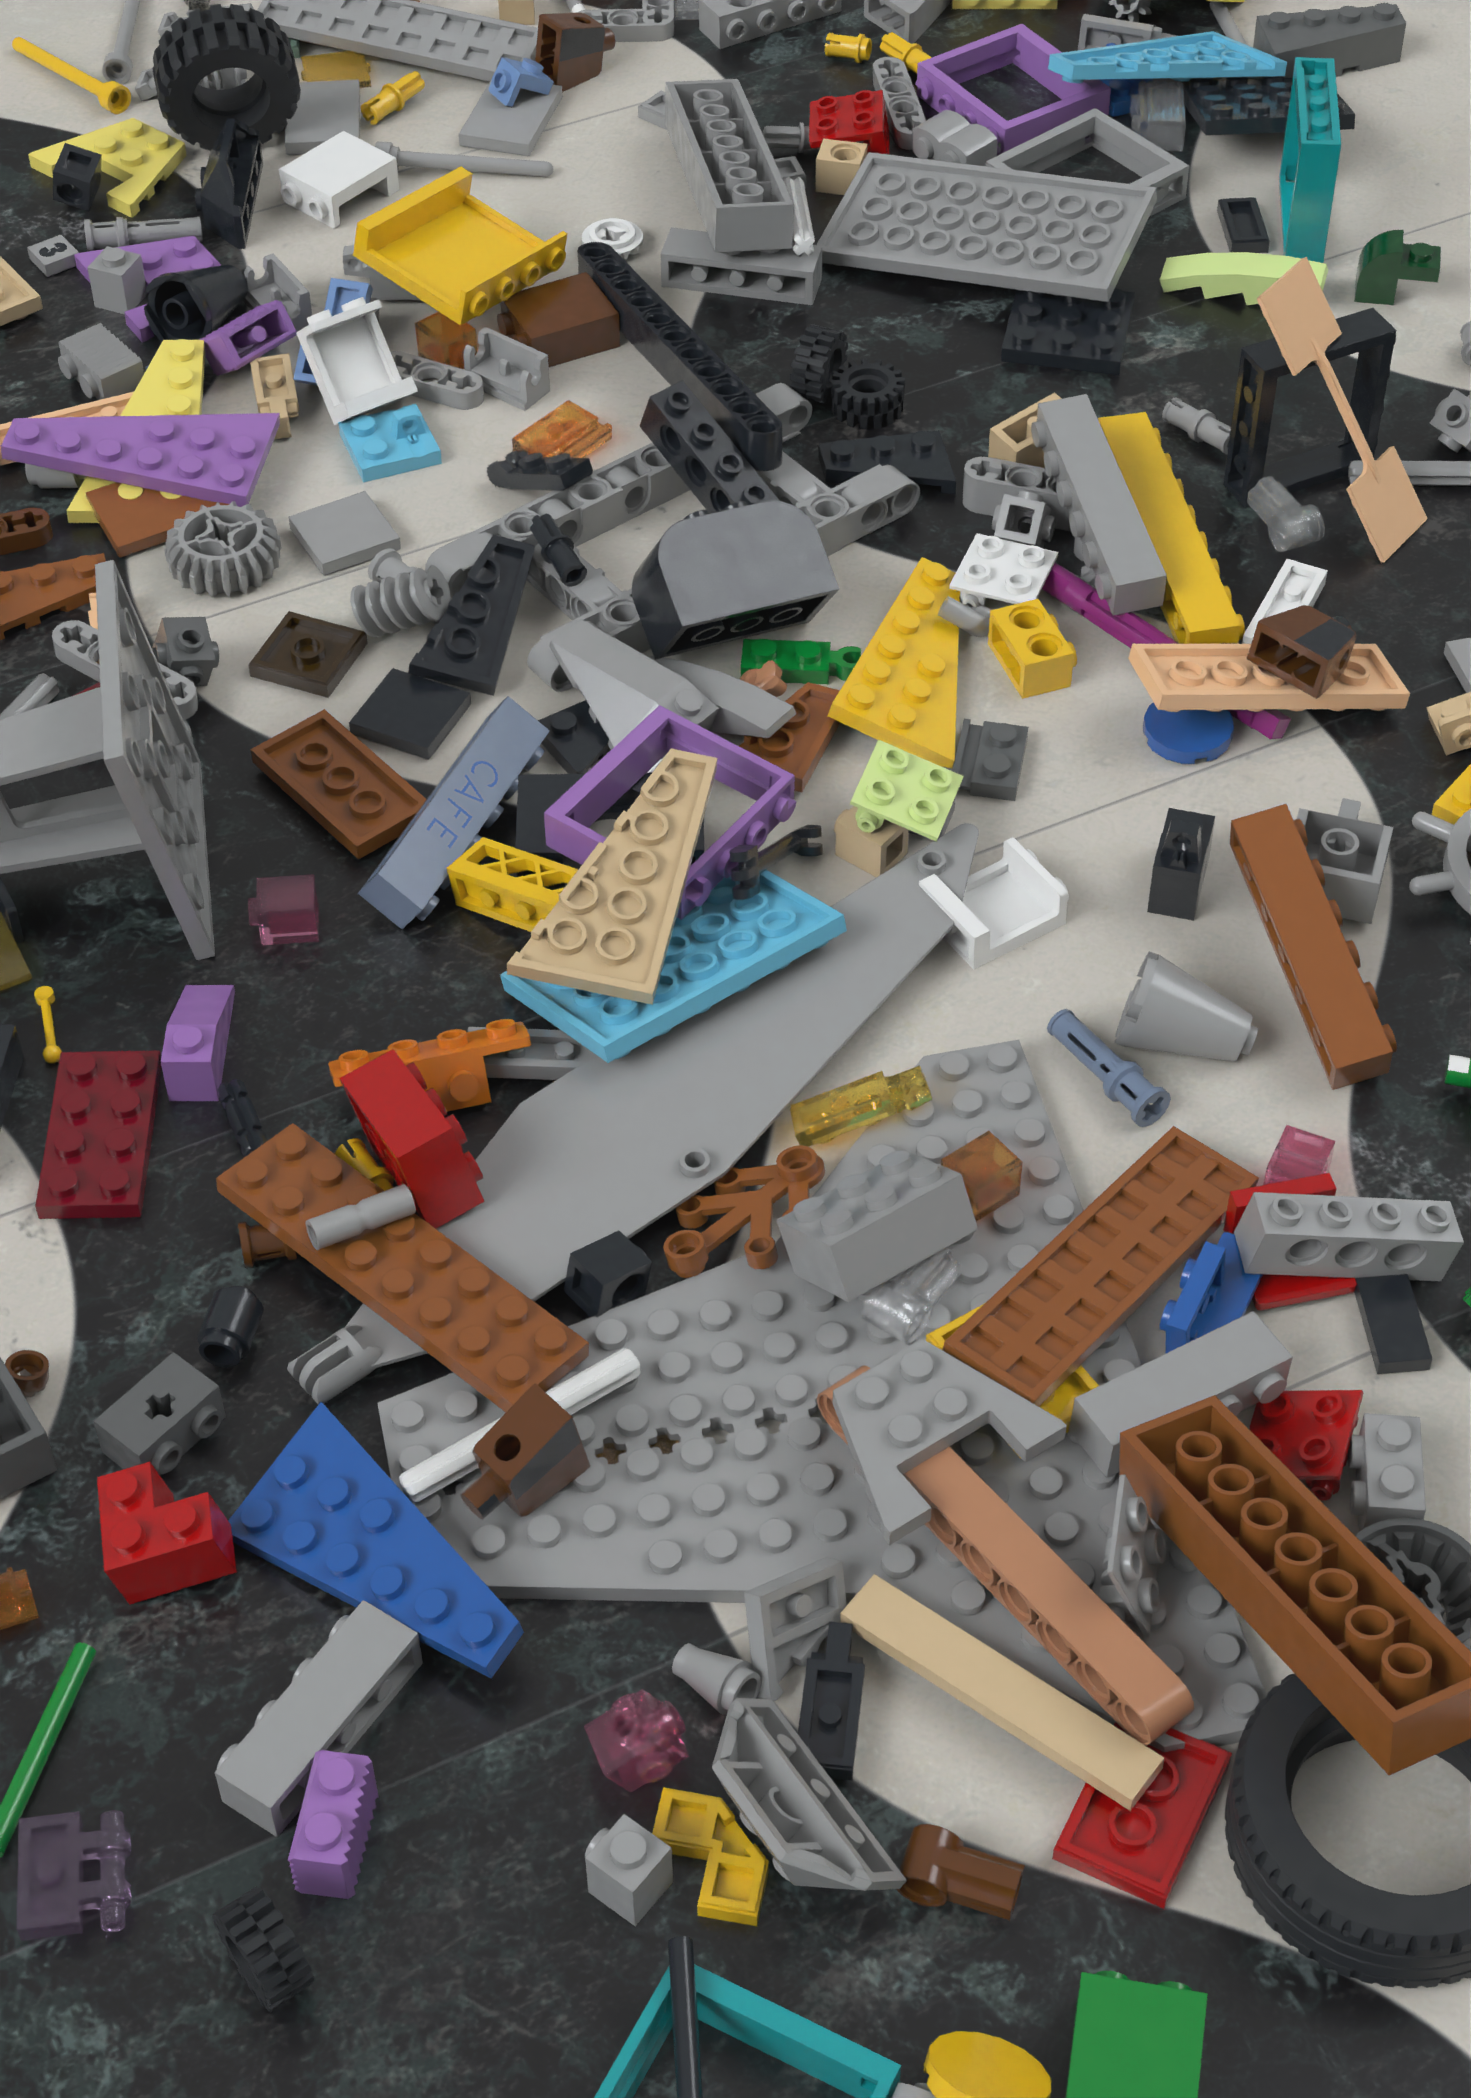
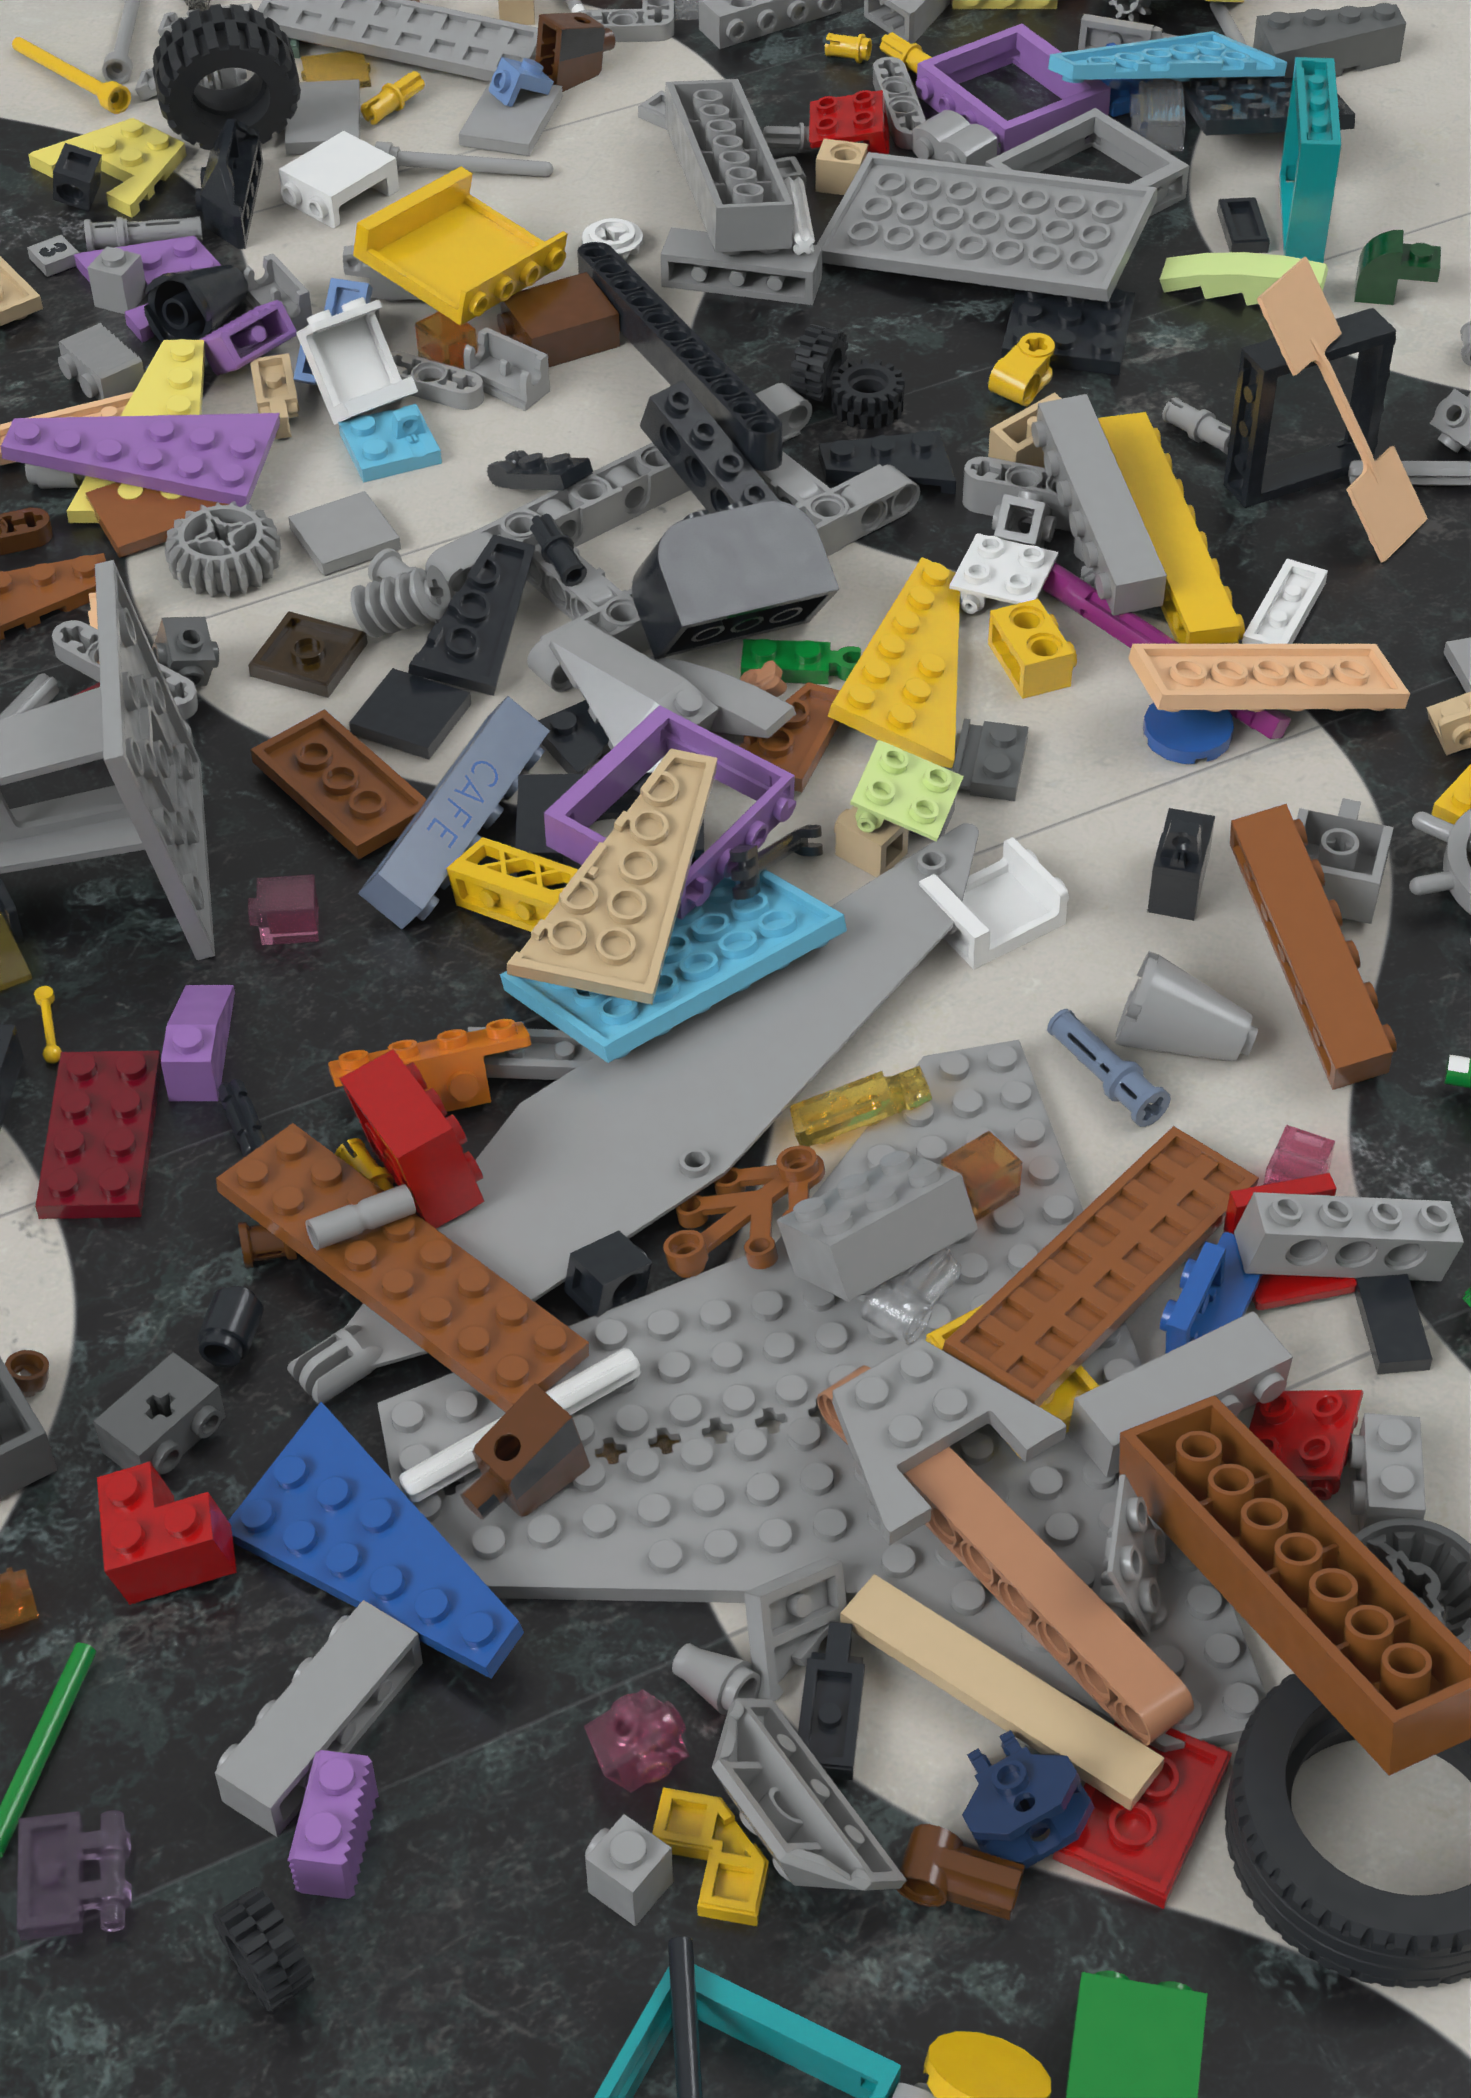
(564, 431): clear orange plate -> none
(972, 621): light grey arm -> none
(1023, 369): none -> yellow piece
(1023, 1800): none -> dark blue hinge
(1287, 521): clear piece -> none
(1303, 648): reddish brown torso -> none

